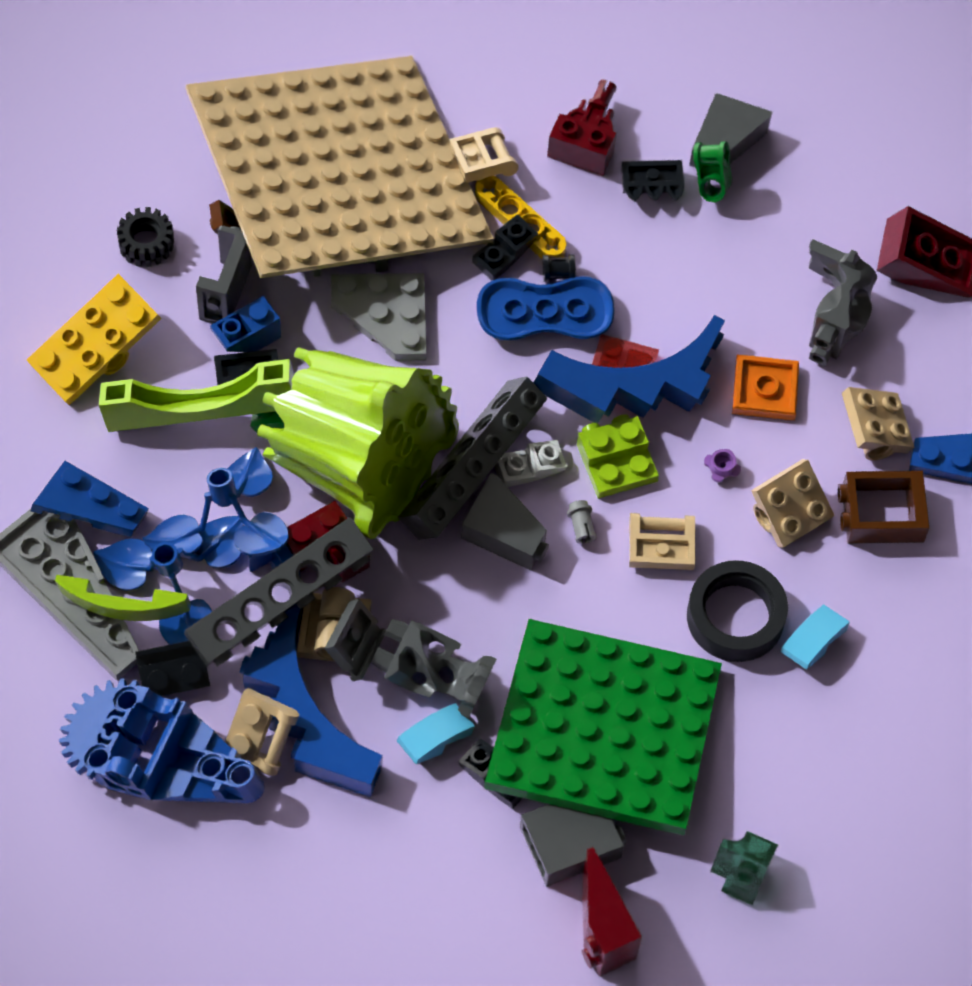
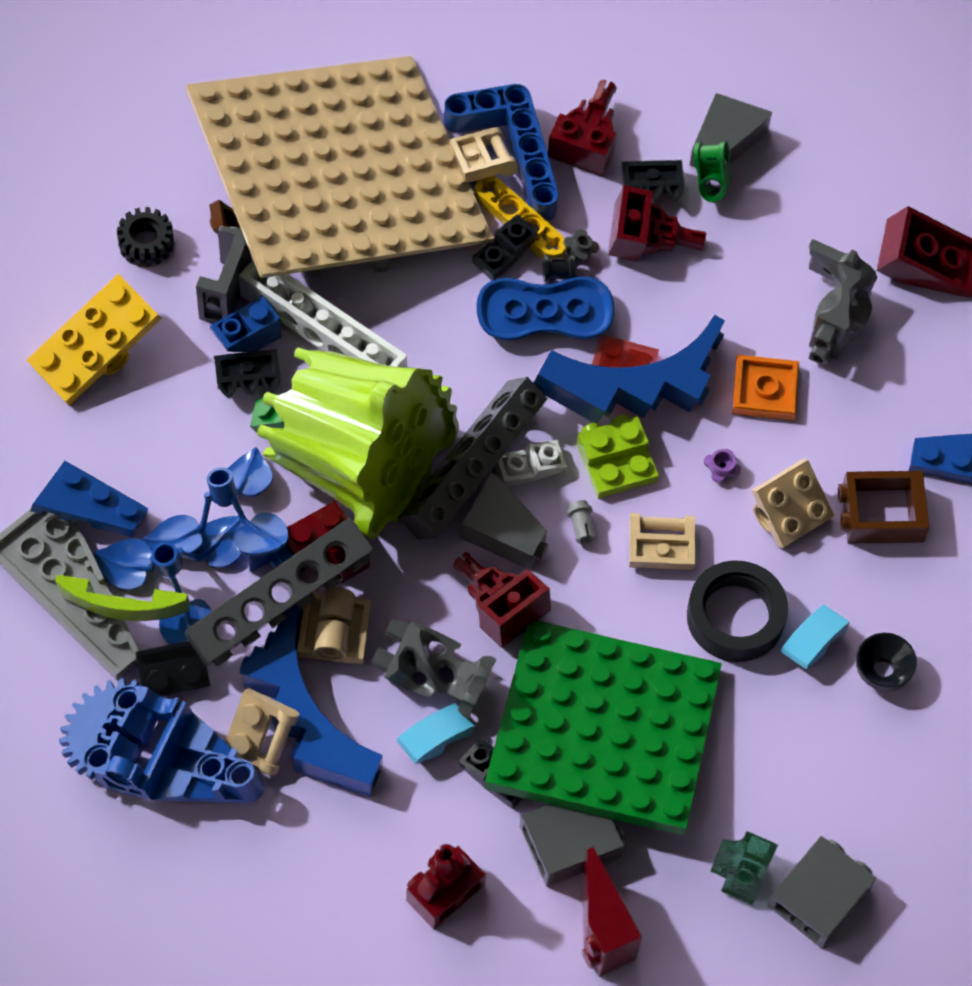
(138, 405): lime arch -> none
(318, 319): none -> white brick
(355, 640): dark grey plate -> none
(385, 310): light grey plate -> none
(445, 886): none -> dark red brick
(504, 600): none -> dark red brick
(528, 139): none -> blue beam
(581, 245): none -> dark grey plate
(646, 228): none -> dark red brick
(822, 891): none -> dark grey brick
(877, 422): tan plate -> none
(888, 649): none -> black piece

